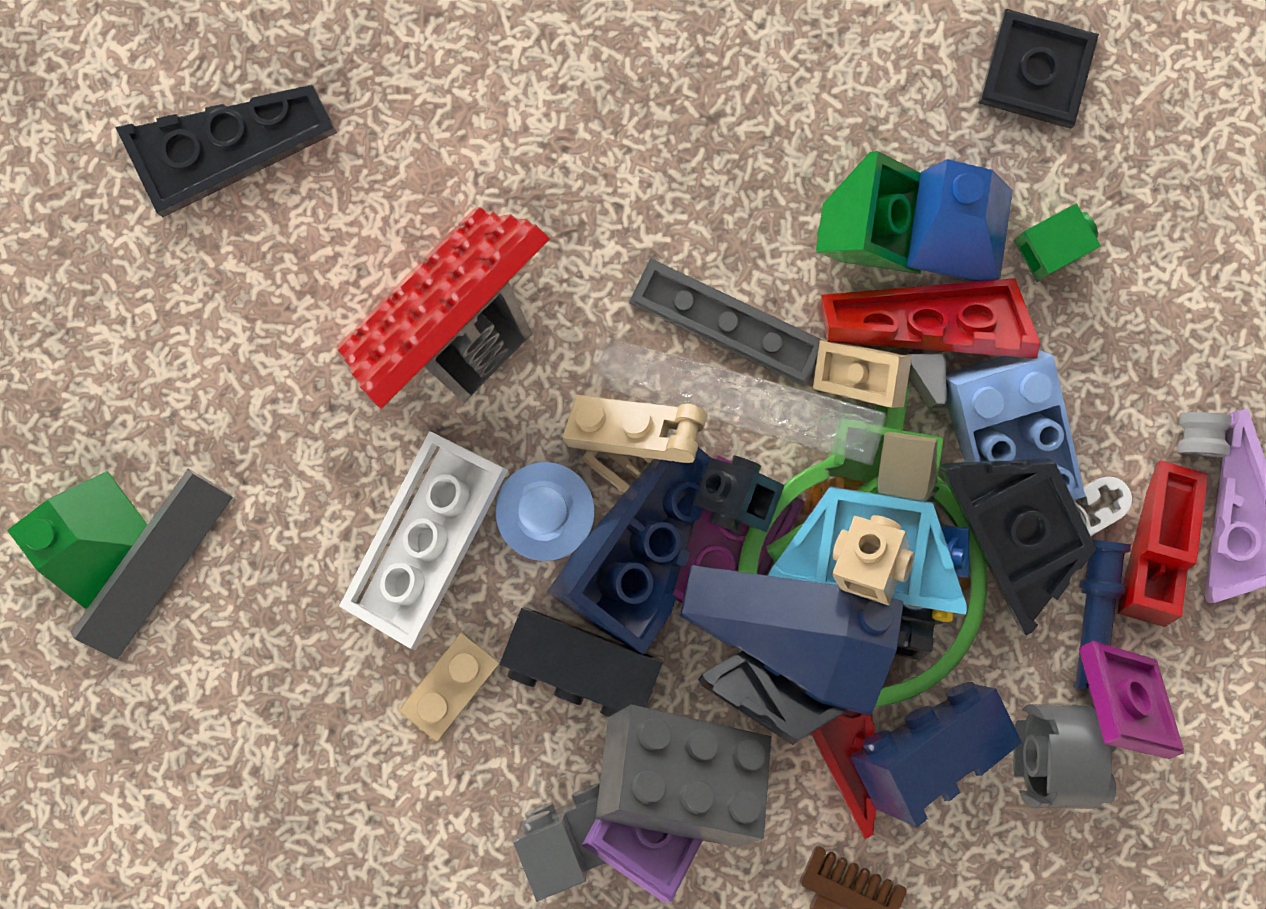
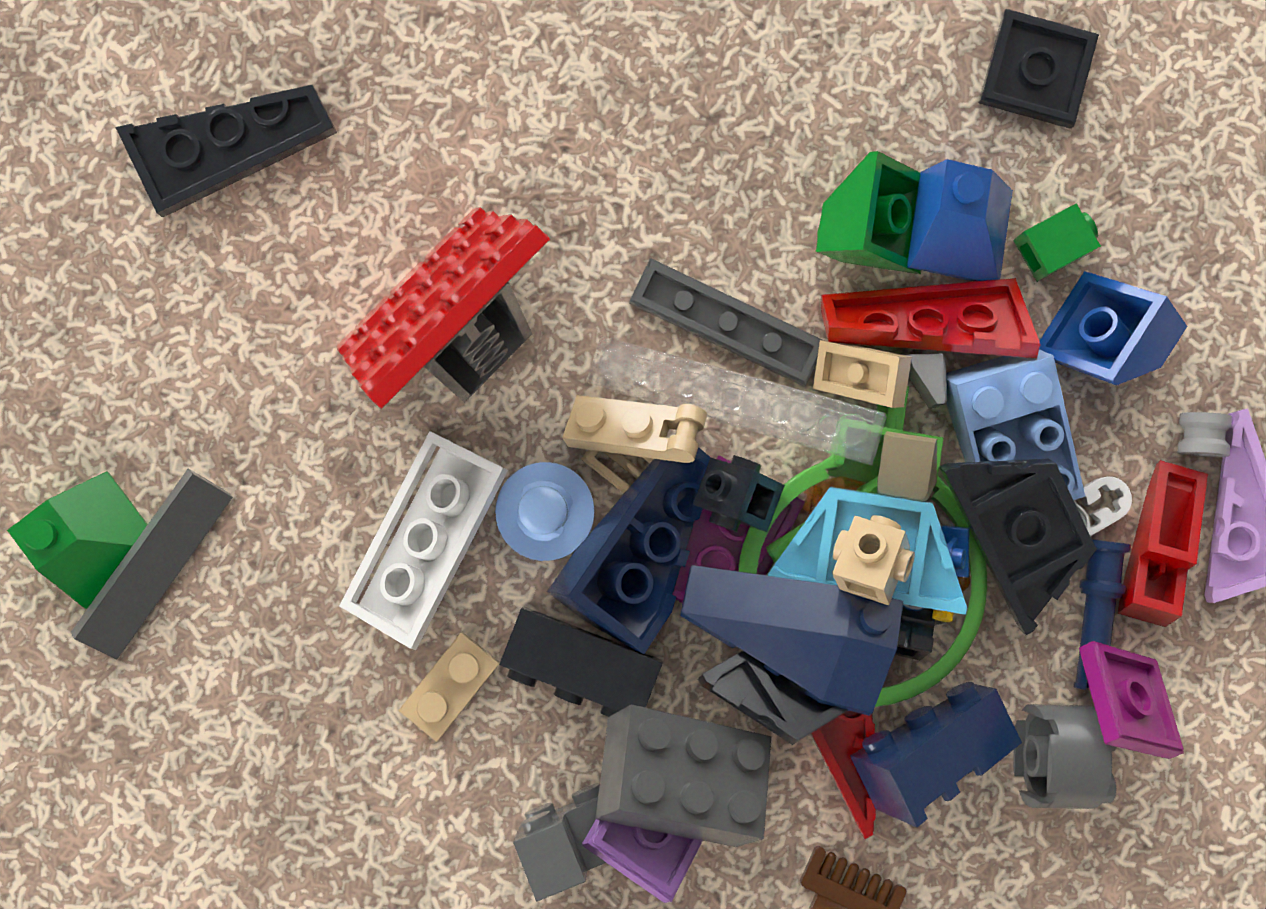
(1112, 330): none -> blue slope

